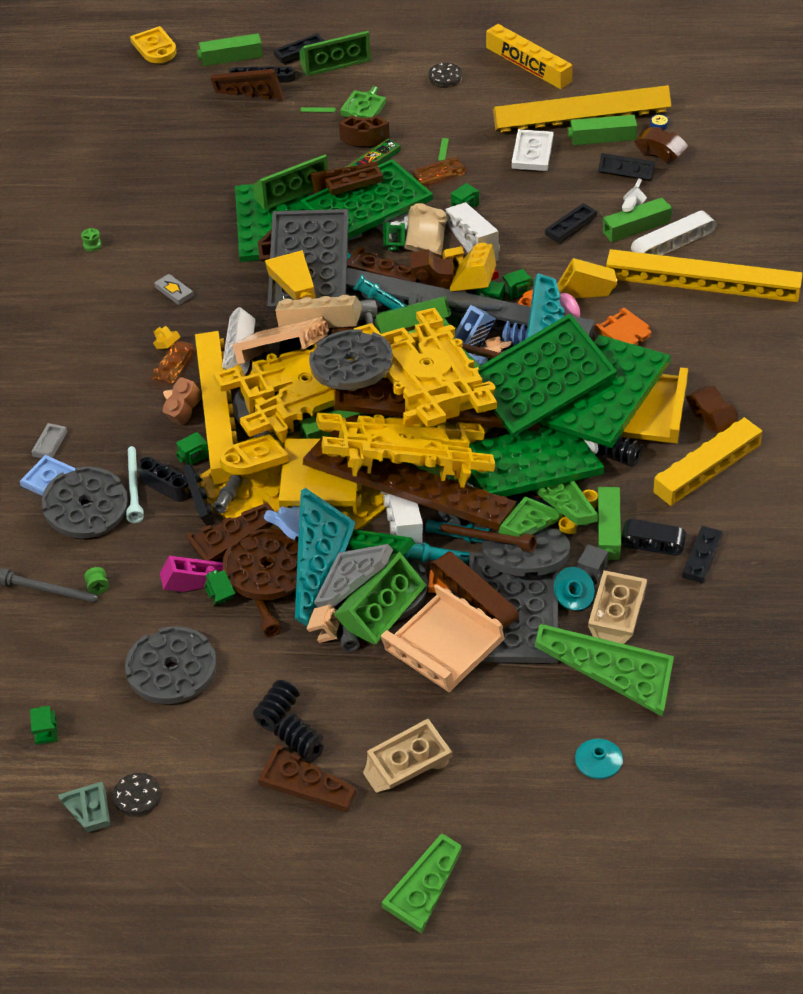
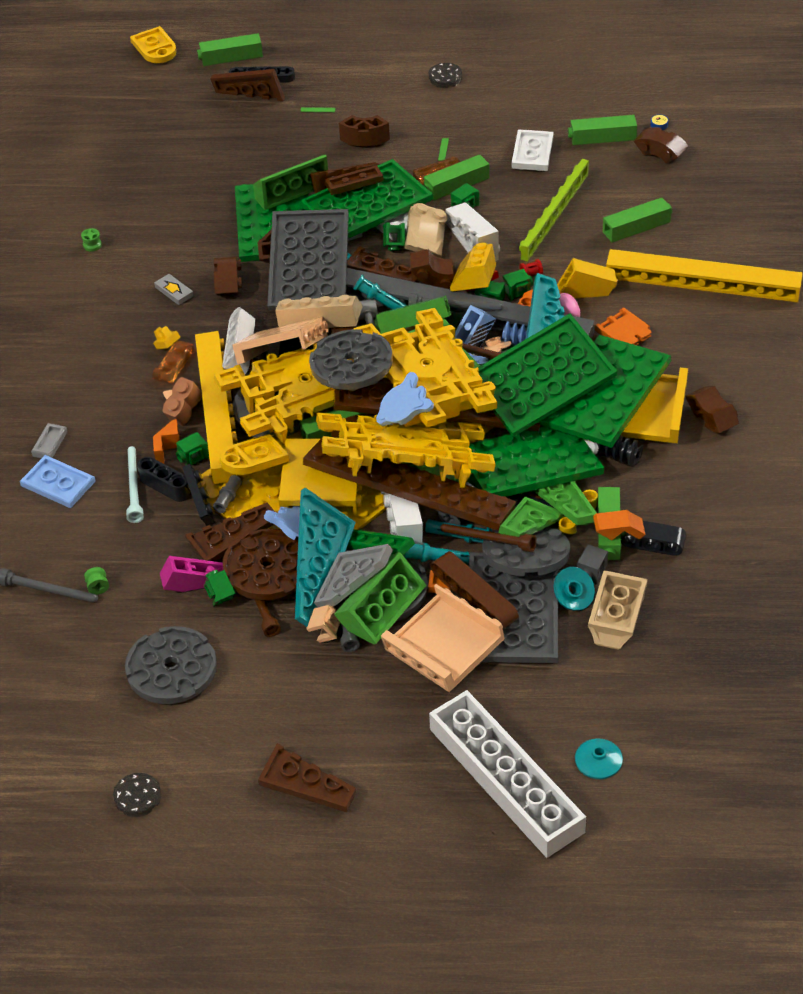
(43, 725): green window -> none
(88, 806): sand green wing -> none
(103, 512): dark grey plate -> none
(165, 439): none -> orange slope
(226, 275): none -> reddish brown brick
(275, 704): black piece -> none
(291, 51): black plate -> none
(292, 274): yellow slope -> none
(300, 737): black piece -> none
(335, 53): bright green slope -> none
(363, 104): bright green plate -> none
(378, 154): tile -> none
(404, 402): none -> light blue tile
(406, 756): tan slope -> none
(421, 887): bright green wing -> none
(451, 178): none -> bright green brick
(455, 254): yellow tile -> none
(507, 774): none -> white brick
(529, 56): yellow brick -> none
(532, 268): none -> red bush
(554, 210): none -> lime plate
(570, 223): black plate -> none
(581, 107): yellow brick -> none
(614, 523): none -> orange slope
(624, 668): bright green wing -> none
(626, 166): black plate -> none
(633, 197): white piece -> none
(675, 234): white beam -> none
(702, 554): black plate -> none
(707, 461): yellow brick -> none

